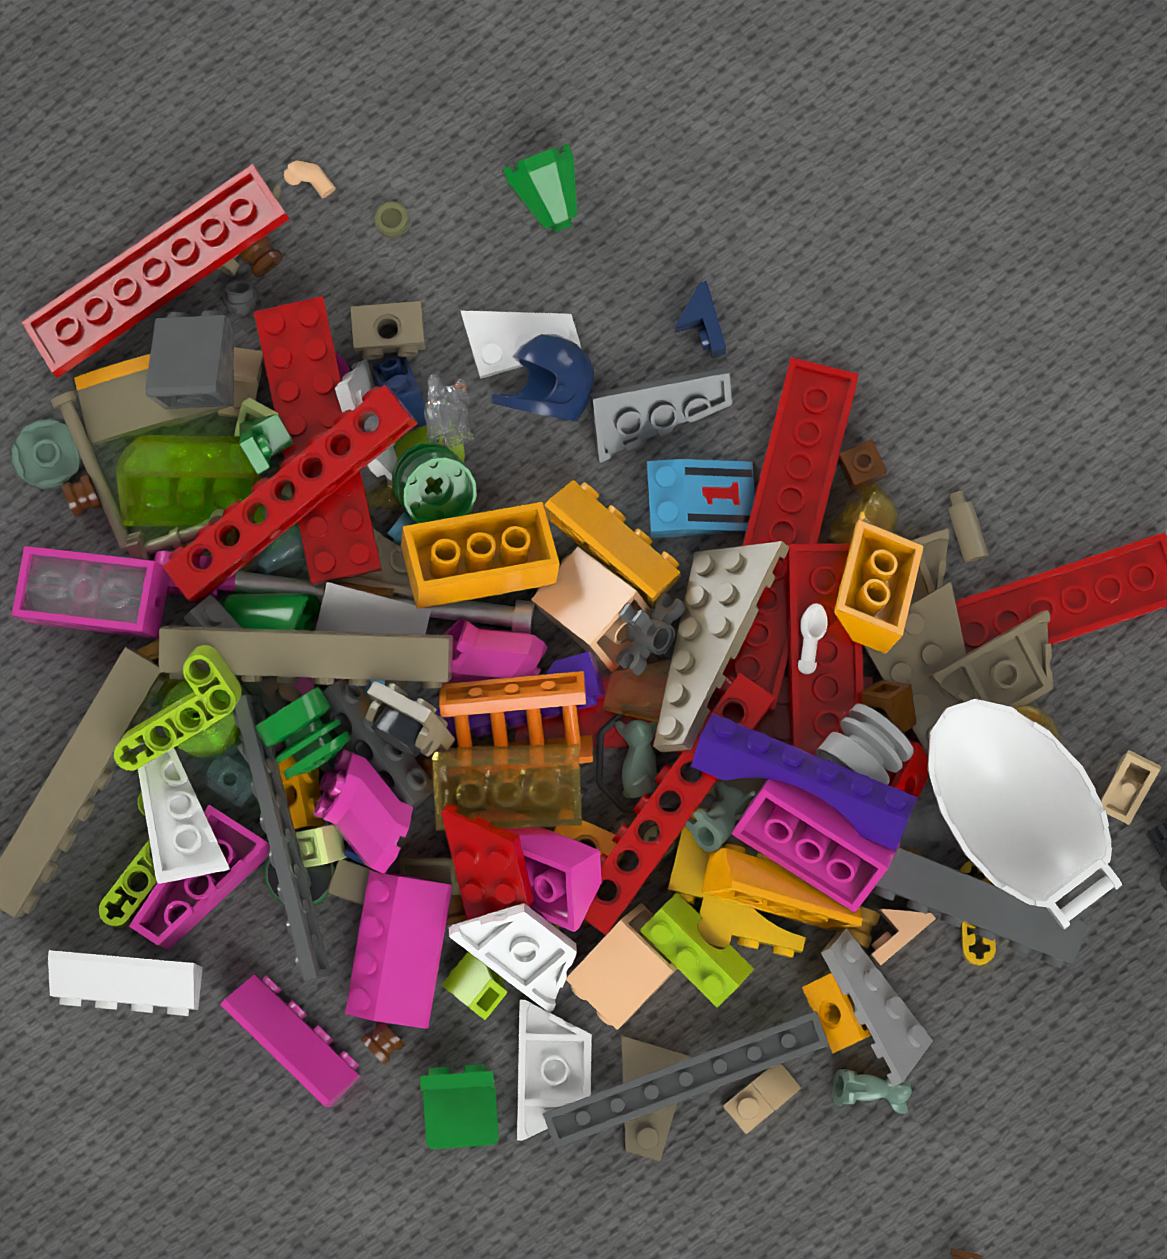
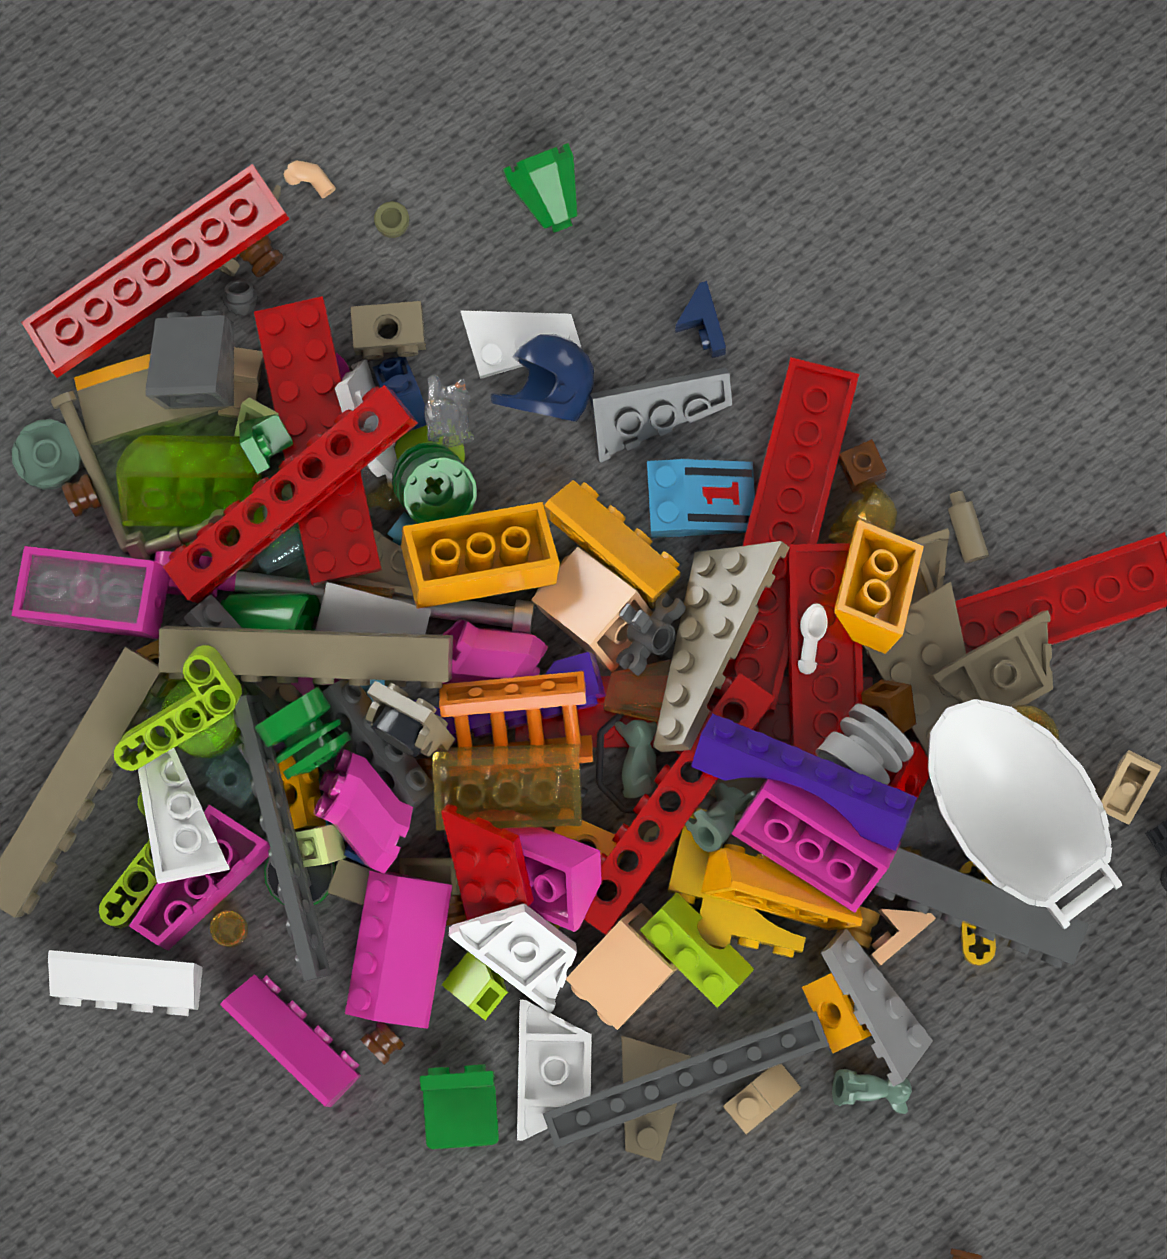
(221, 927): none -> clear yellow wheel

